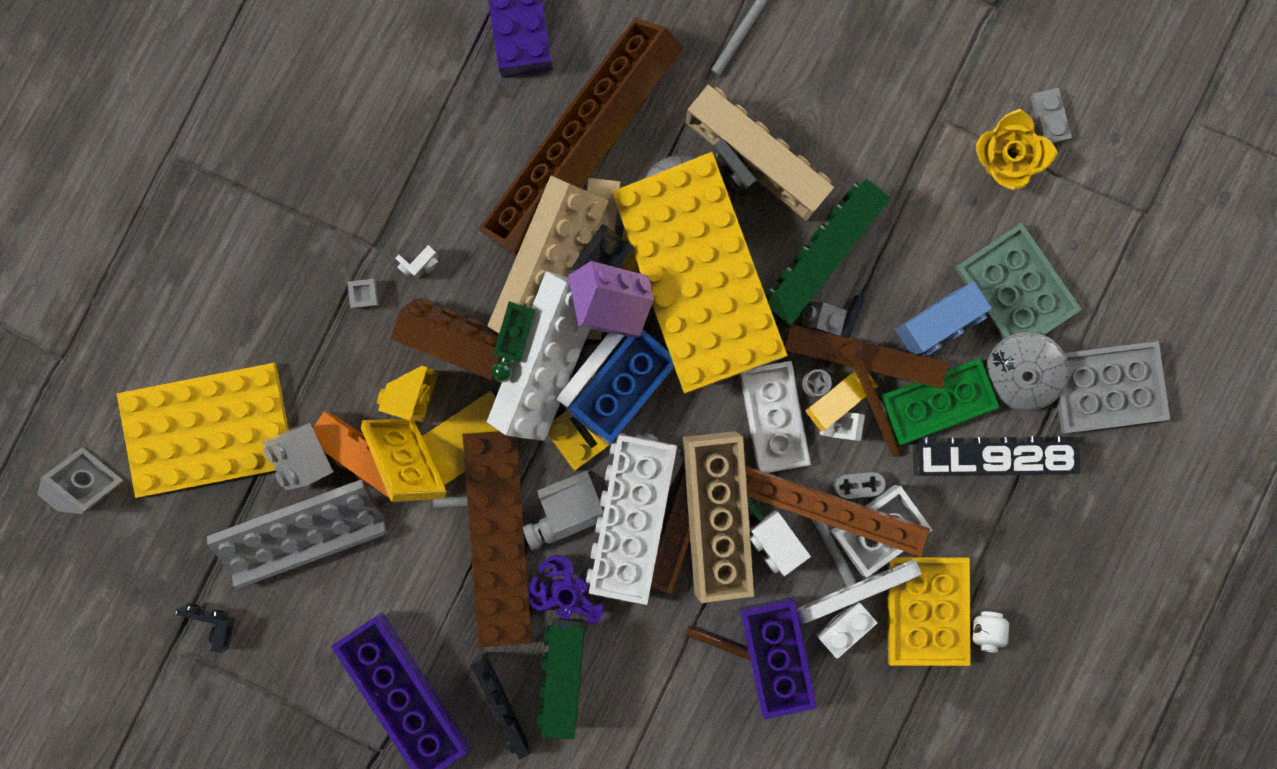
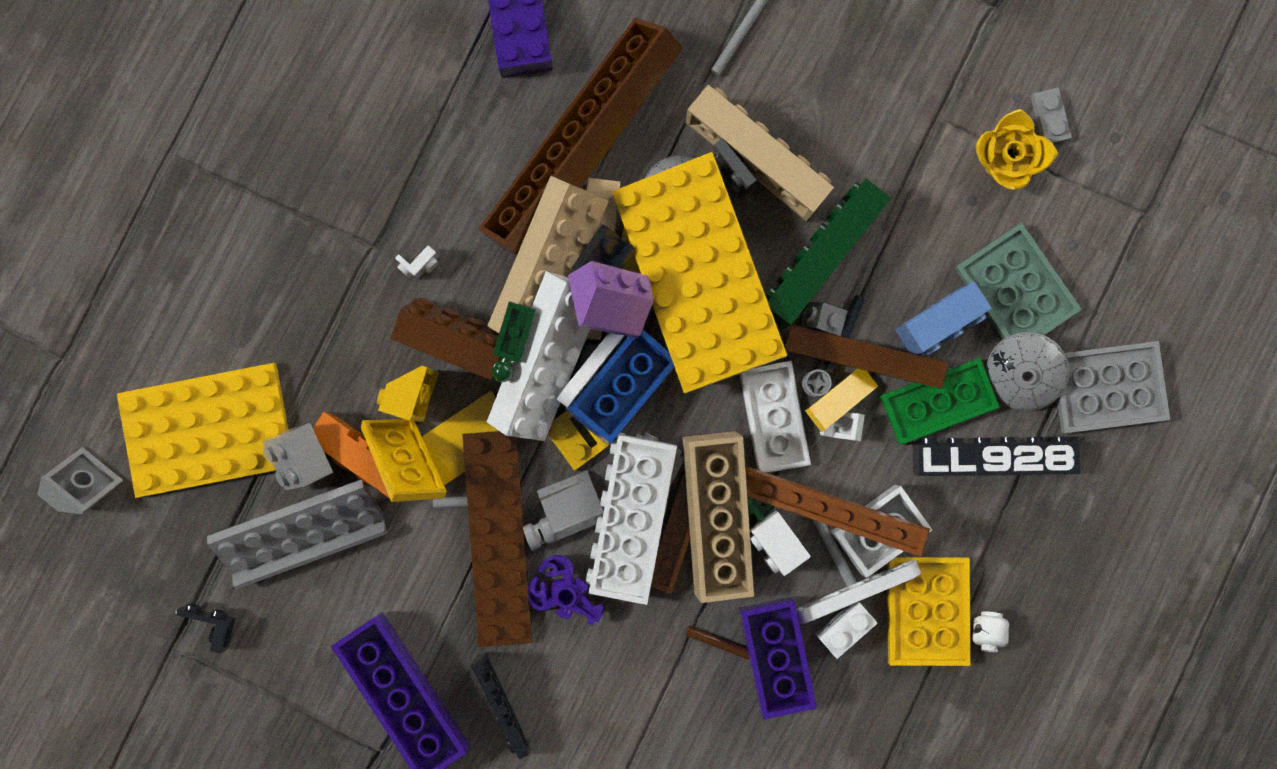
(363, 293): light grey plate -> none
(563, 678): dark green brick -> none
(852, 351): reddish brown piece -> none
(860, 491): light grey beam -> none

